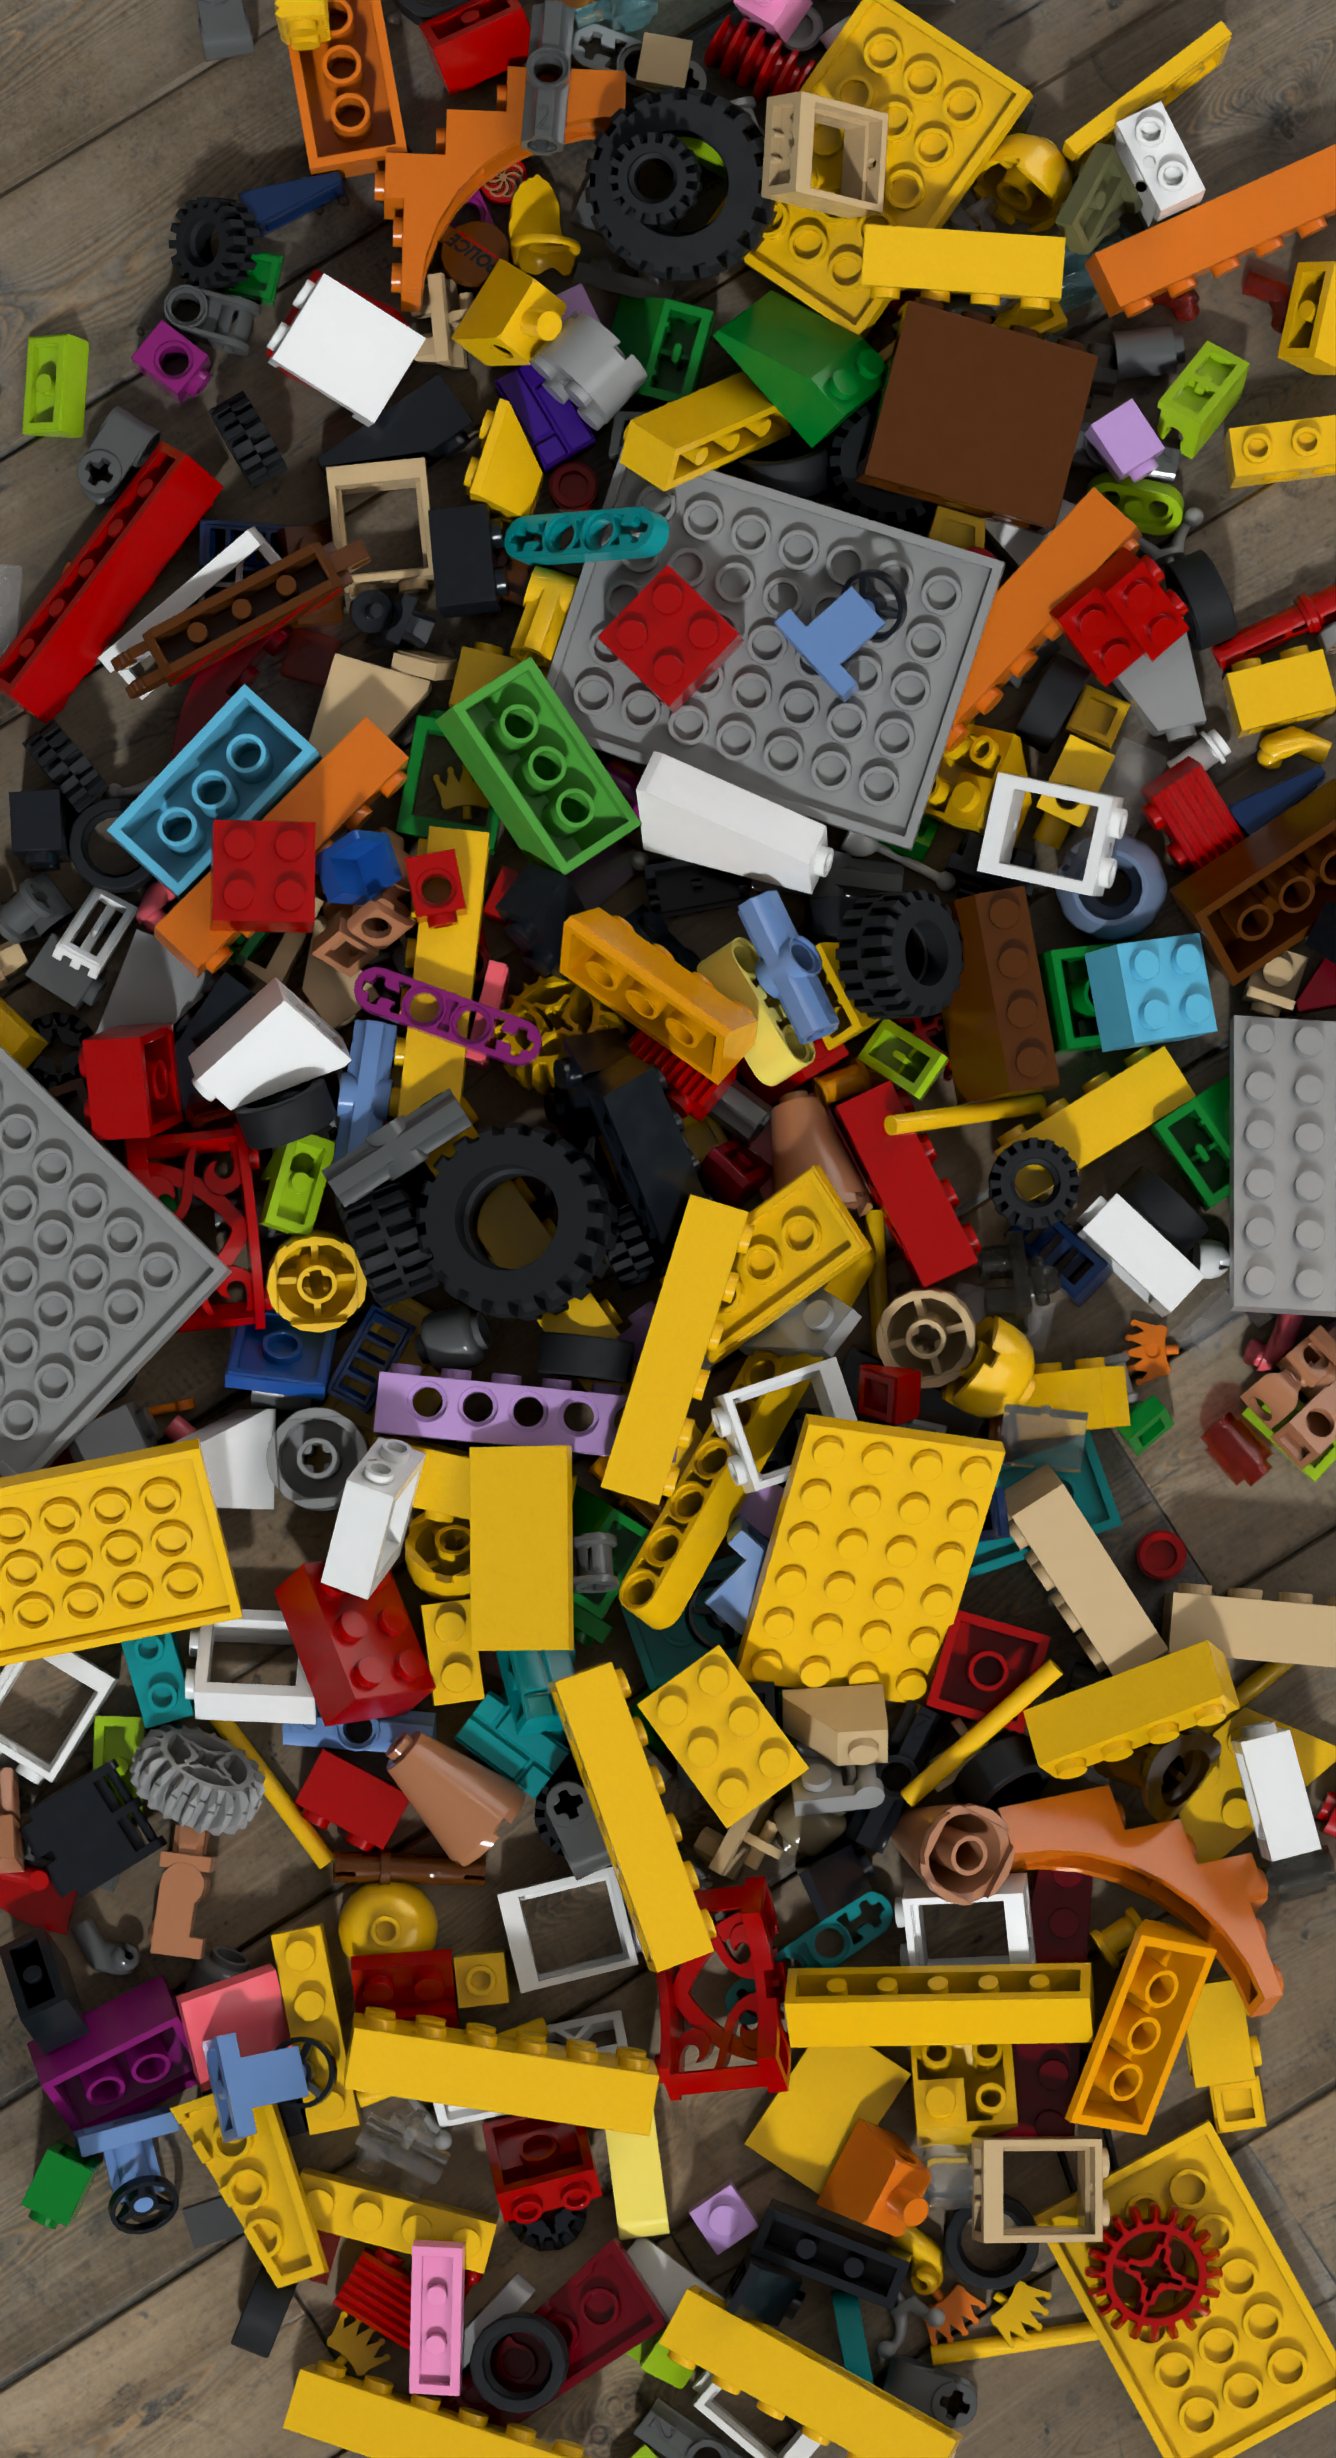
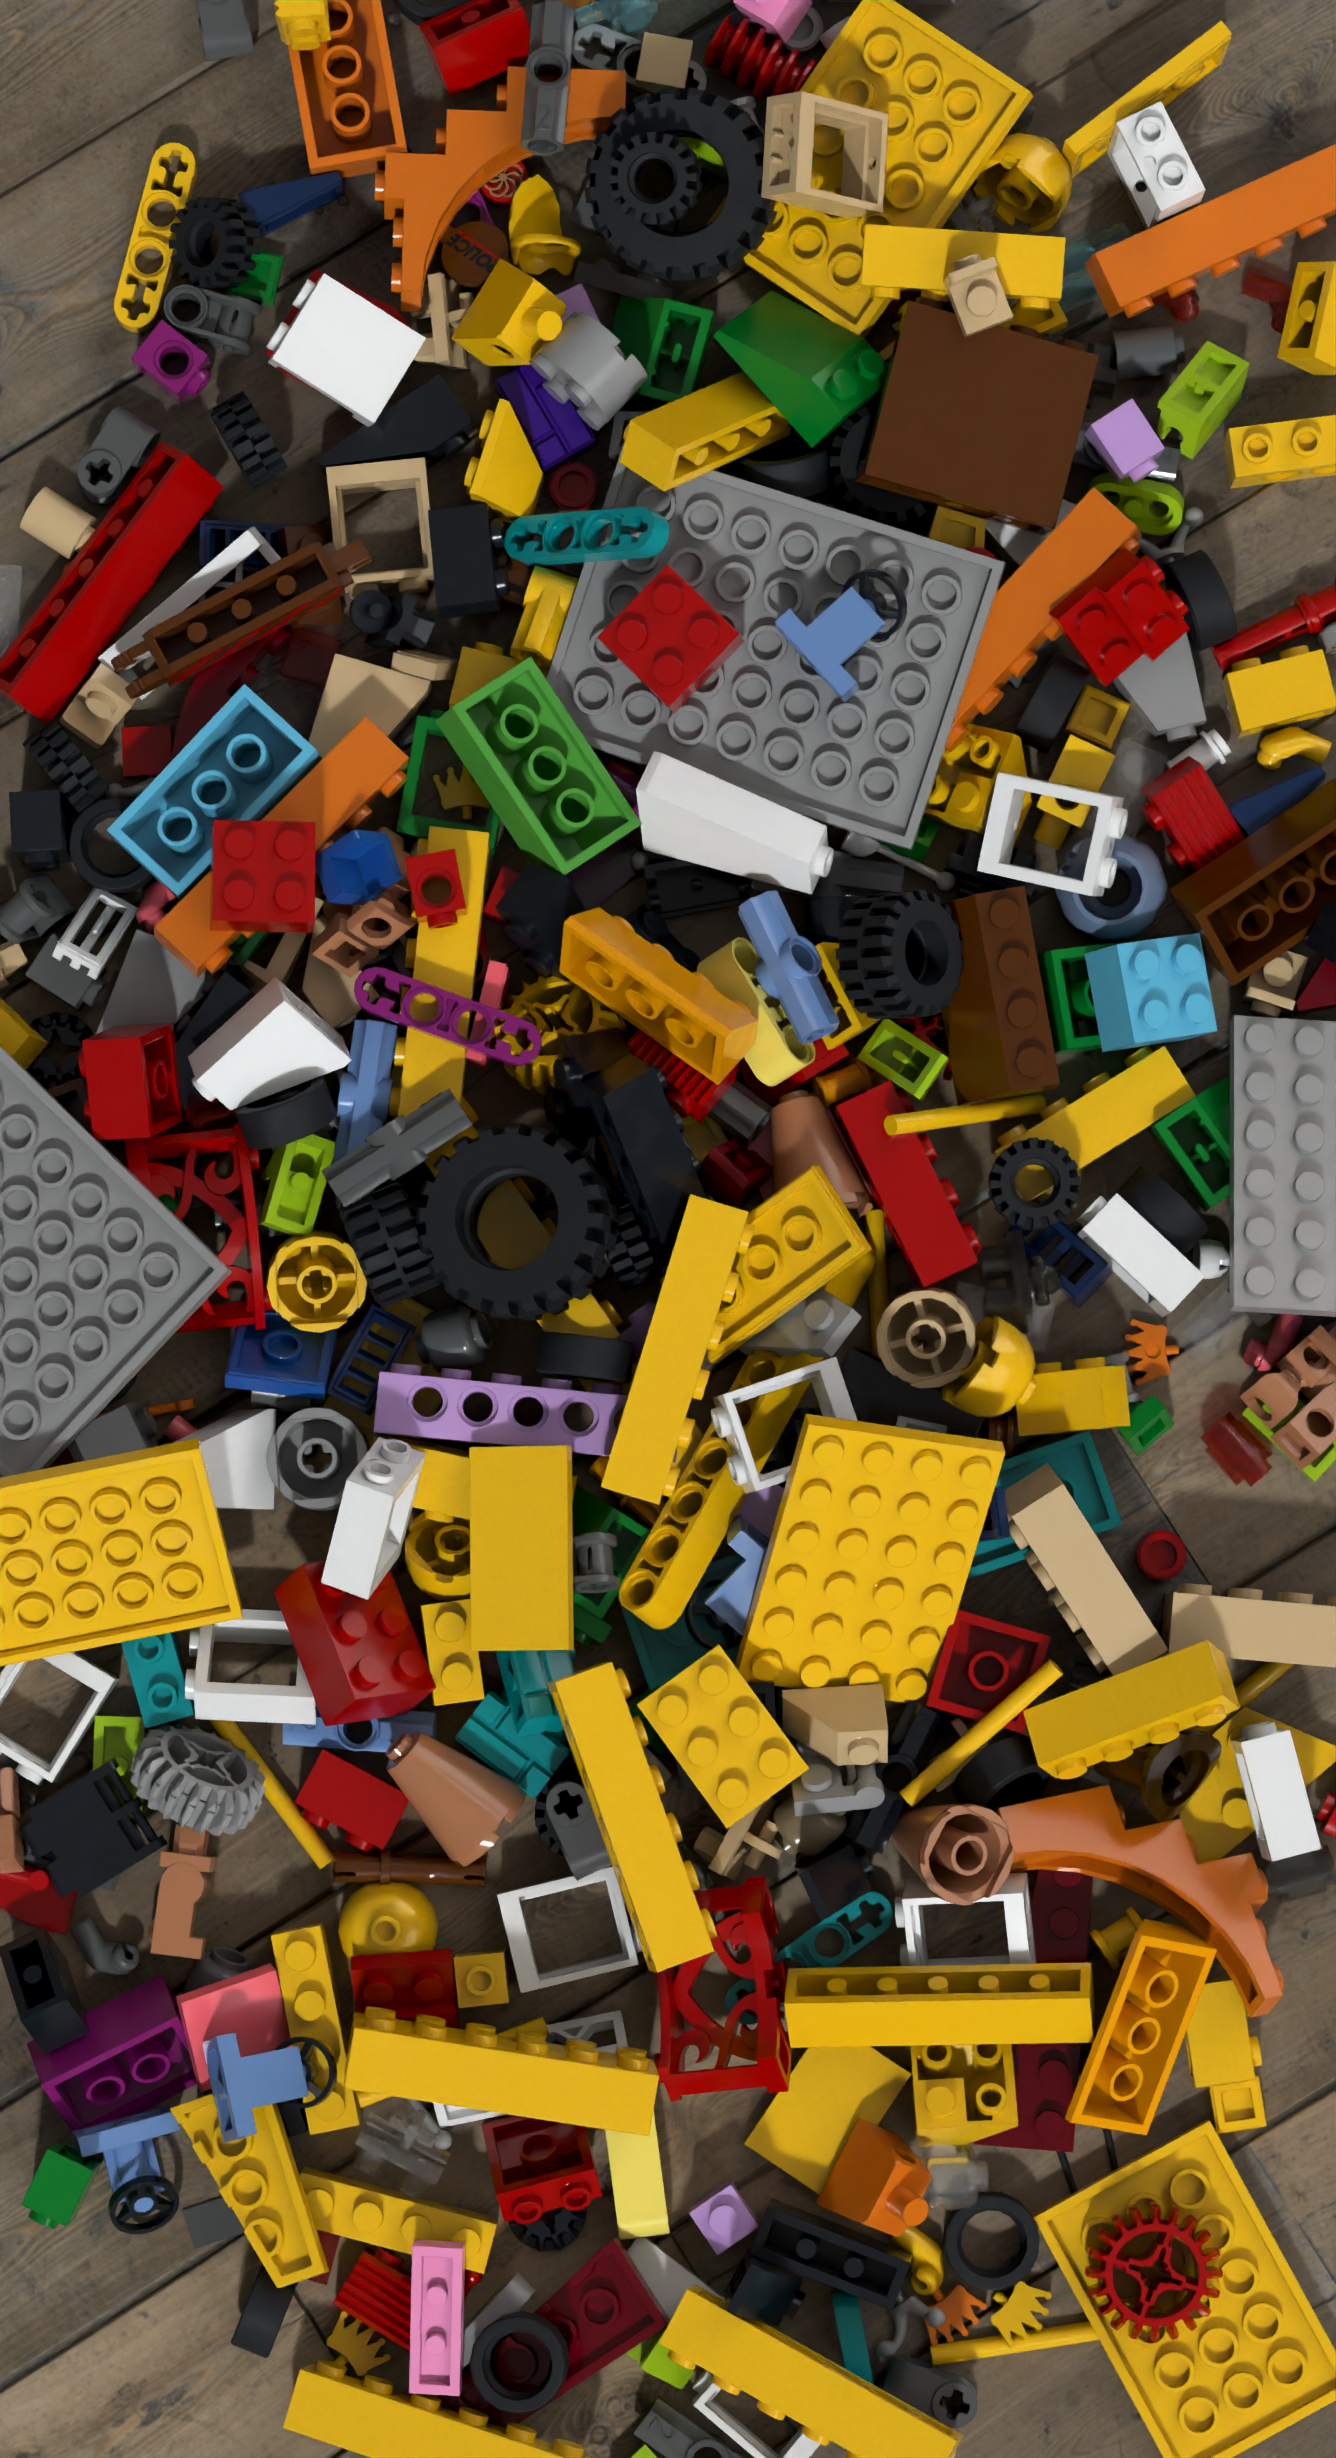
(55, 386): lime slope -> none
(58, 523): none -> tan brick
(98, 706): none -> tan bracket
(146, 750): none -> red tile
(149, 236): none -> yellow beam
(889, 1393): red slope -> none
(977, 294): none -> tan bracket
(987, 2193): tan window -> none
(1043, 1436): clear piece -> none
(1097, 201): olive wing -> none

